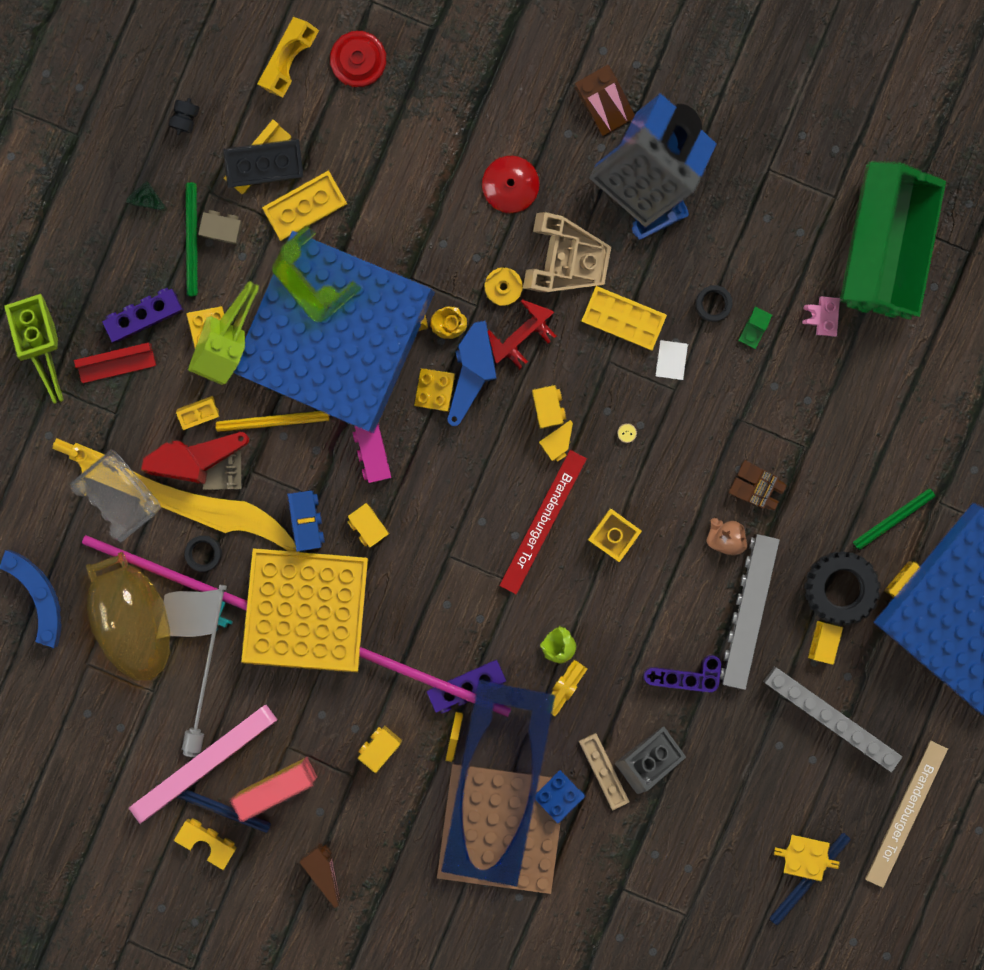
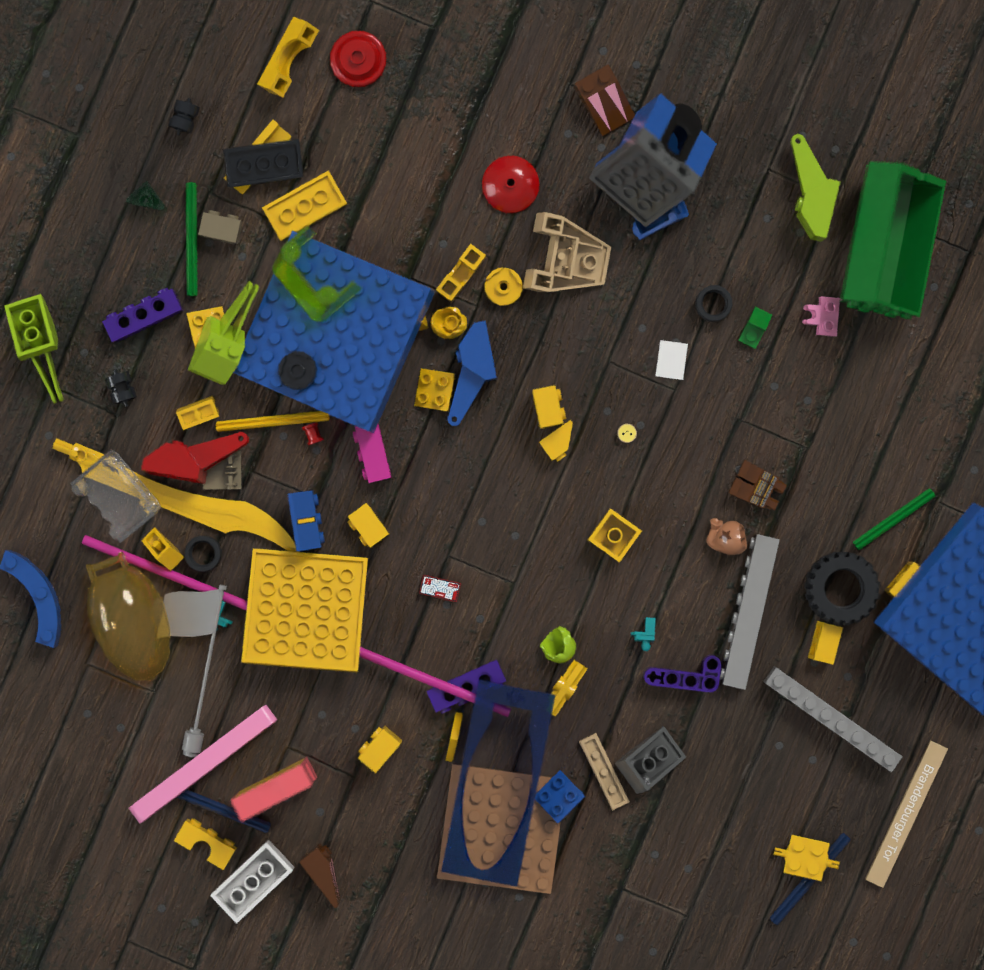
(115, 362): red panel -> none
(120, 387): none -> black wheel
(162, 549): none -> yellow slope
(252, 881): none -> white brick
(297, 370): none -> black tile
(312, 433): none -> red bush
(440, 588): none -> tile
(461, 273): none -> yellow arch
(536, 324): red hose -> none
(543, 522): red tile -> none
(624, 318): yellow plate -> none
(647, 636): none -> teal piece
(818, 193): none -> lime slope

